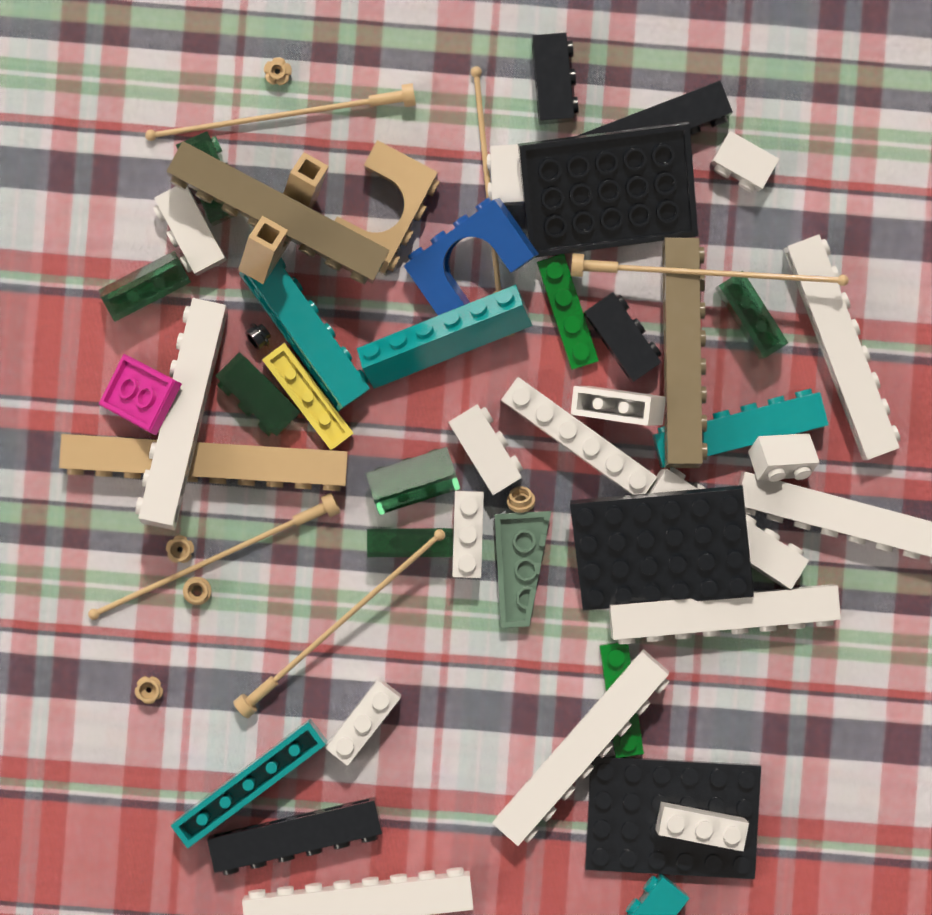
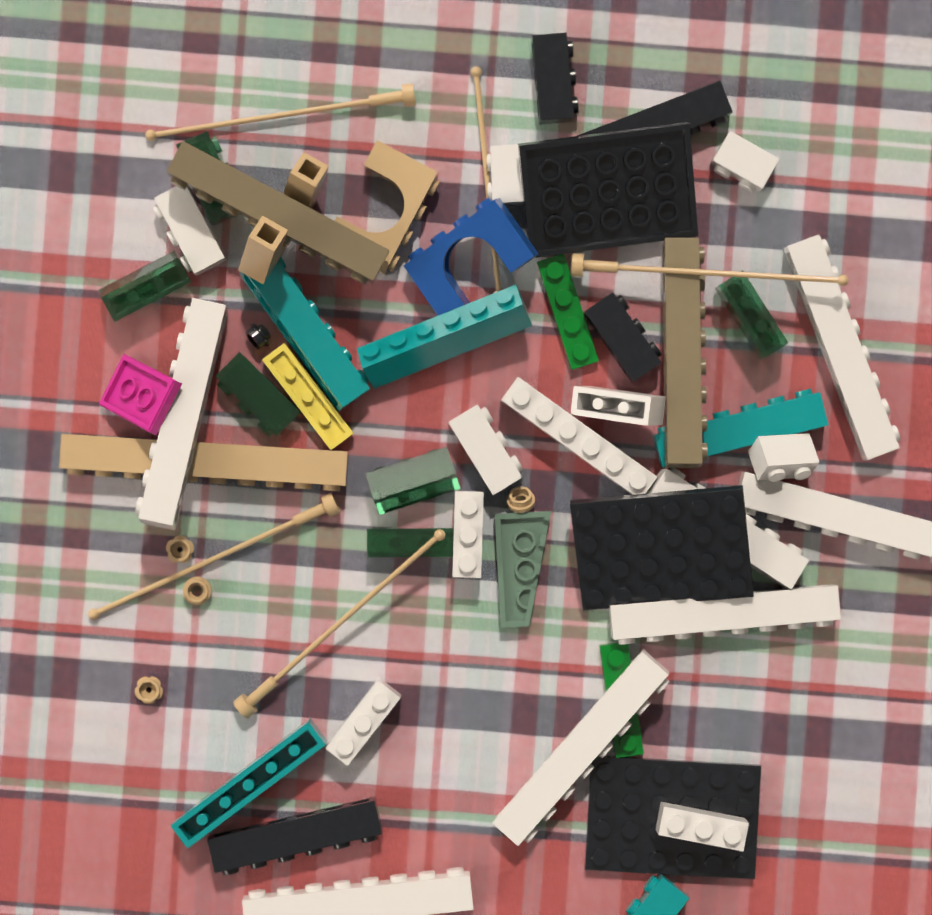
(285, 71): tan plate -> none

